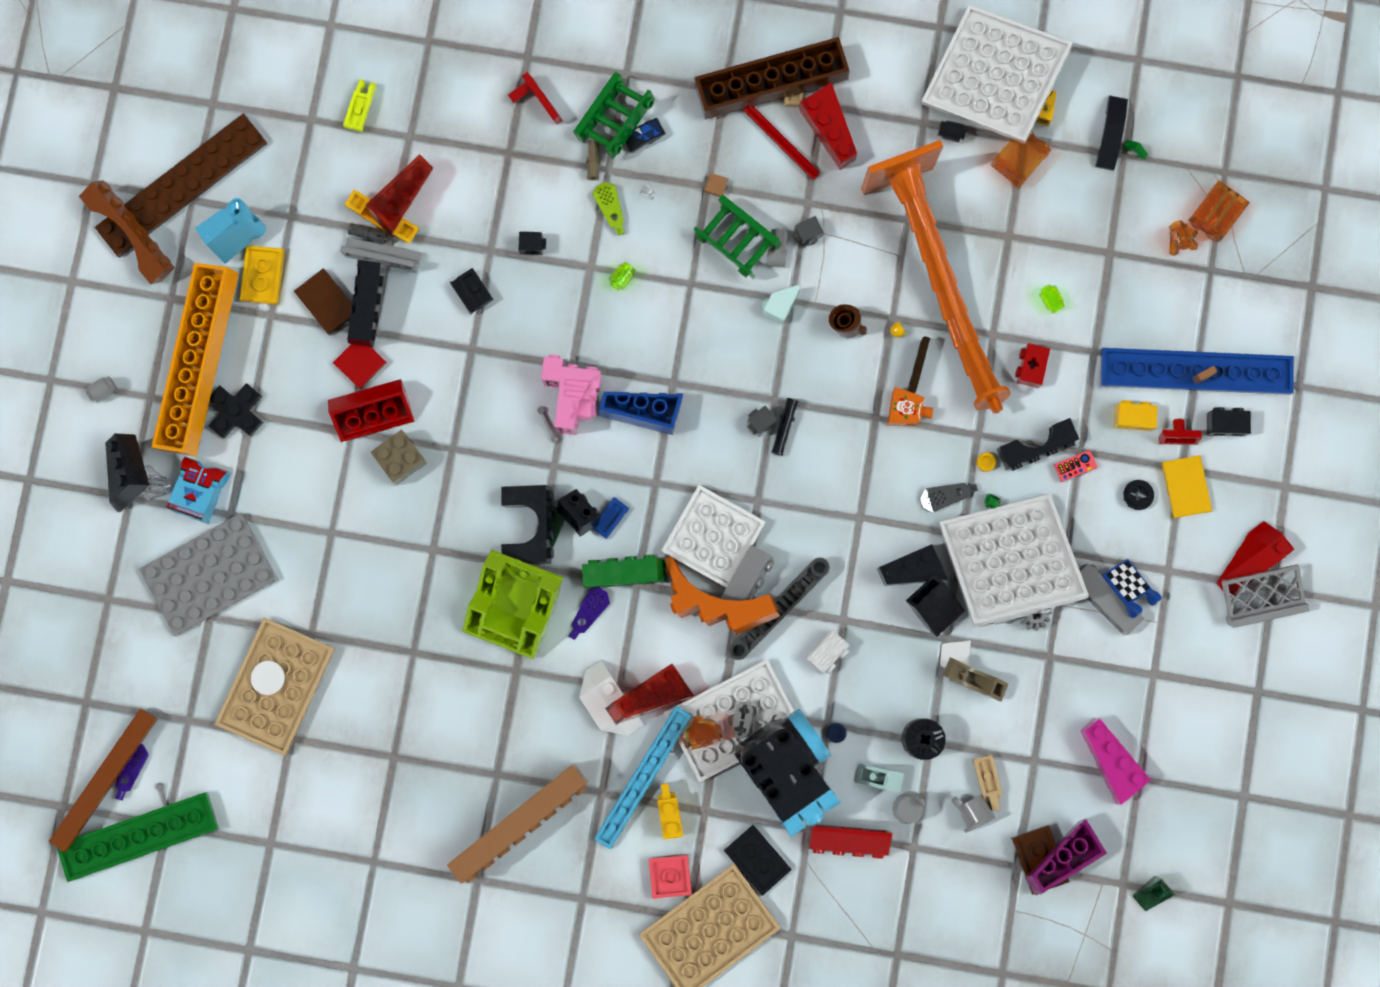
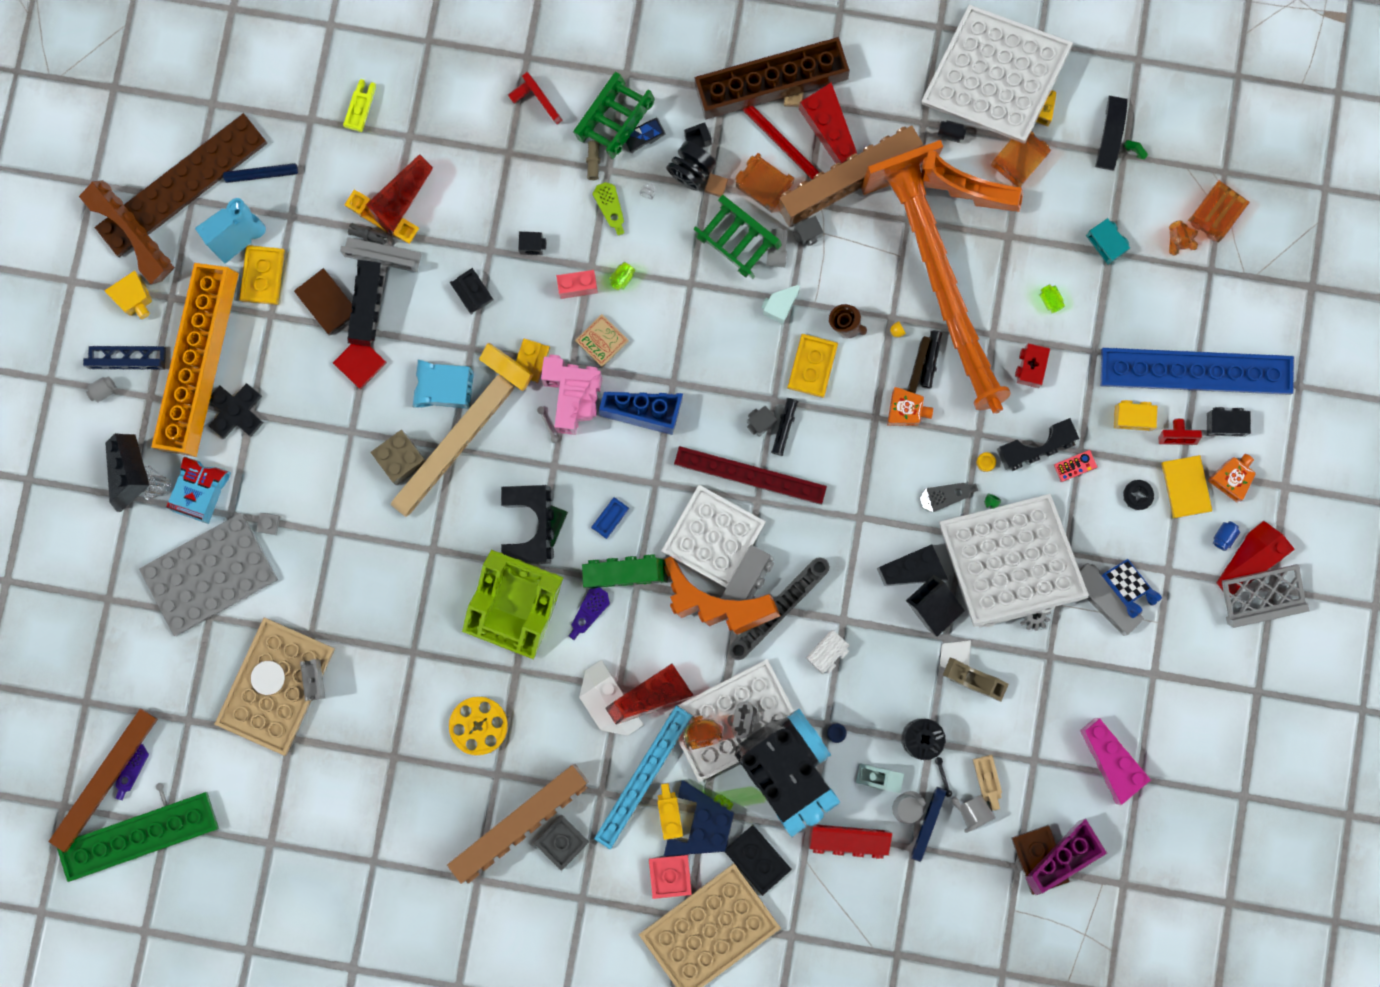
(125, 362): none -> dark blue fence
(131, 295): none -> yellow torso
(261, 172): none -> dark blue axle
(268, 523): none -> light grey plate
(312, 680): none -> light grey hinge
(370, 410): red slope -> none
(443, 385): none -> medium azure piece
(452, 445): none -> tan beam
(487, 727): none -> yellow wedge
(506, 366): none -> yellow tile
(532, 356): none -> yellow plate
(561, 842): none -> dark grey plate
(577, 284): none -> coral brick
(578, 512): black brick -> none
(602, 340): none -> tan tile
(691, 165): none -> black wheel
(699, 135): none -> black panel
(709, 826): none -> dark blue wing
(723, 800): none -> clear neon green tile
(750, 475): none -> dark red plate
(763, 182): none -> clear orange panel
(812, 365): none -> yellow tile
(843, 178): none -> medium nougat brick
(928, 824): none -> dark blue beam
(929, 367): none -> black pin
(939, 761): none -> black hinge
(943, 176): none -> orange arch
(1108, 241): none -> teal brick
(1153, 893): clear green slope -> none
(1204, 375): medium nougat tile -> none
(1226, 535): none -> blue brick
(1234, 477): none -> orange torso

